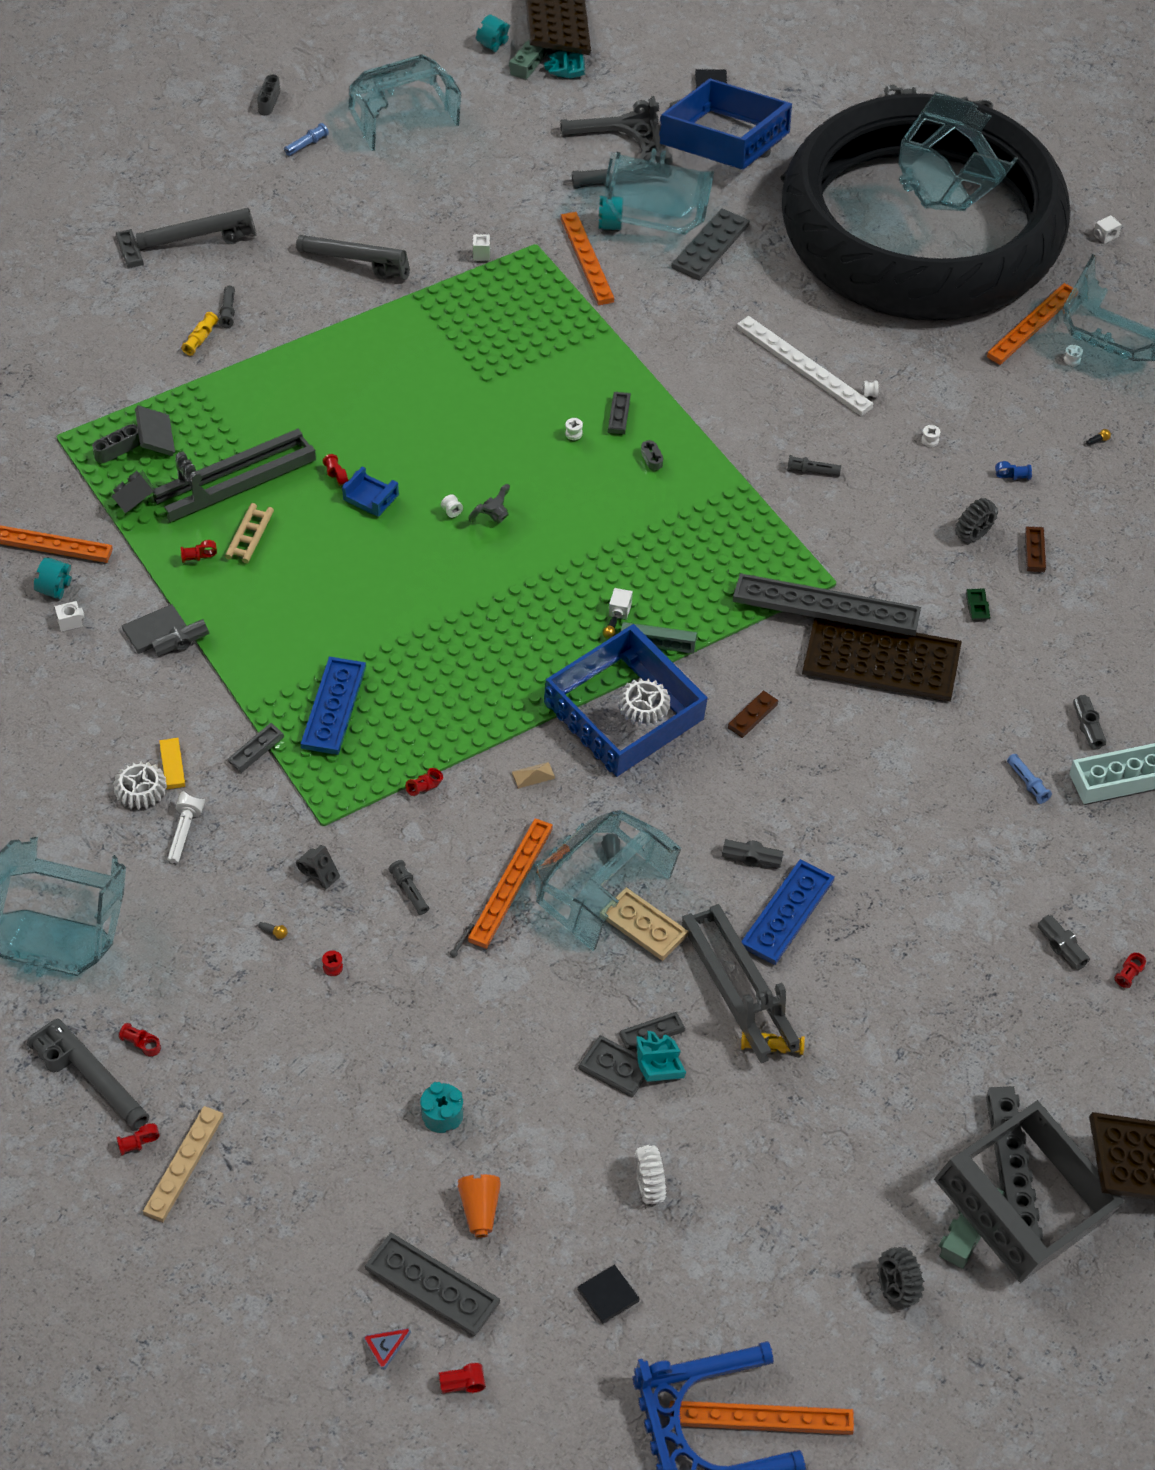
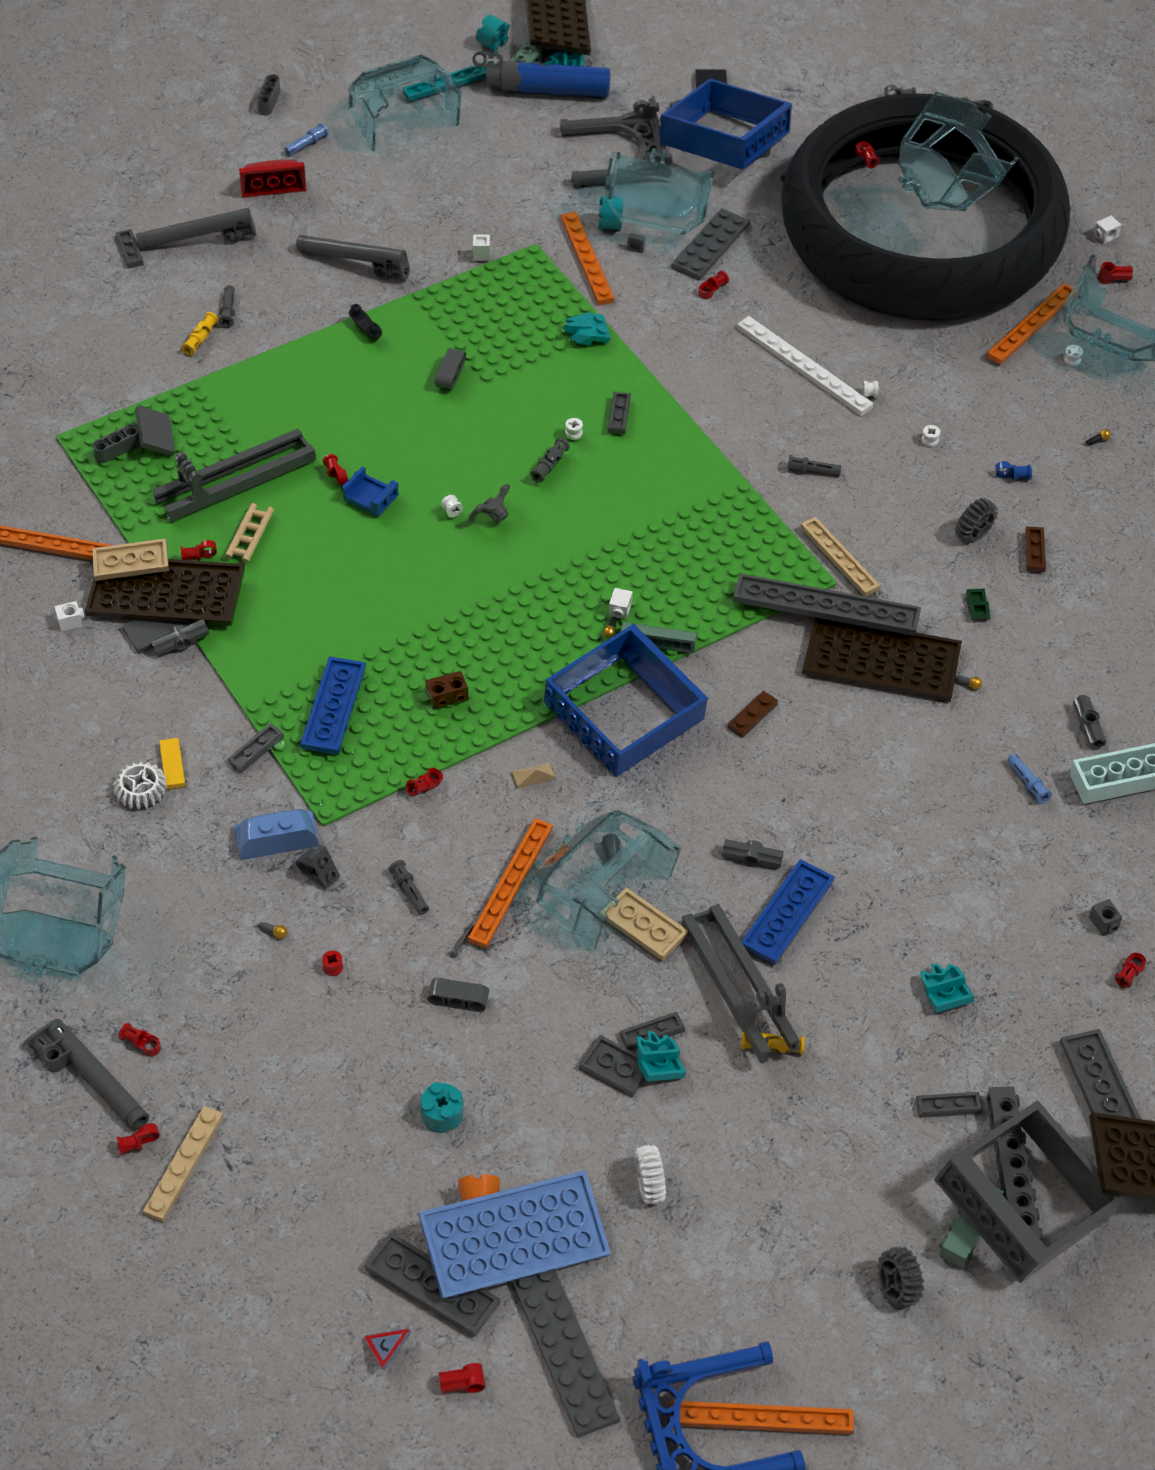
(52, 577): teal brick -> none
(130, 559): none -> tan plate
(132, 492): dark grey slope -> none
(181, 595): none -> dark brown plate
(188, 808): white piece -> none
(272, 178): none -> red windscreen
(276, 833): none -> medium blue windscreen
(364, 322): none -> black piece
(446, 689): none -> reddish brown brick
(450, 368): none -> dark grey beam
(458, 994): none -> dark grey beam
(461, 78): none -> teal plate
(513, 1234): none -> medium blue plate
(547, 79): none -> blue piece
(549, 460): none -> dark grey piece
(566, 1353): none -> dark grey plate
(587, 328): none -> teal plate
(608, 1294): black tile -> none
(636, 242): none -> dark grey plate
(641, 706): white gear -> none
(648, 456): dark grey beam -> none
(718, 280): none -> red connector
(840, 557): none -> tan plate
(867, 154): none -> red connector
(946, 987): none -> teal plate
(948, 1104): none -> dark grey tile
(975, 682): none -> piece
(1063, 942): dark grey piece -> none
(1098, 1074): none -> dark grey plate
(1102, 911): none -> dark grey brick
(1110, 272): none -> red piece

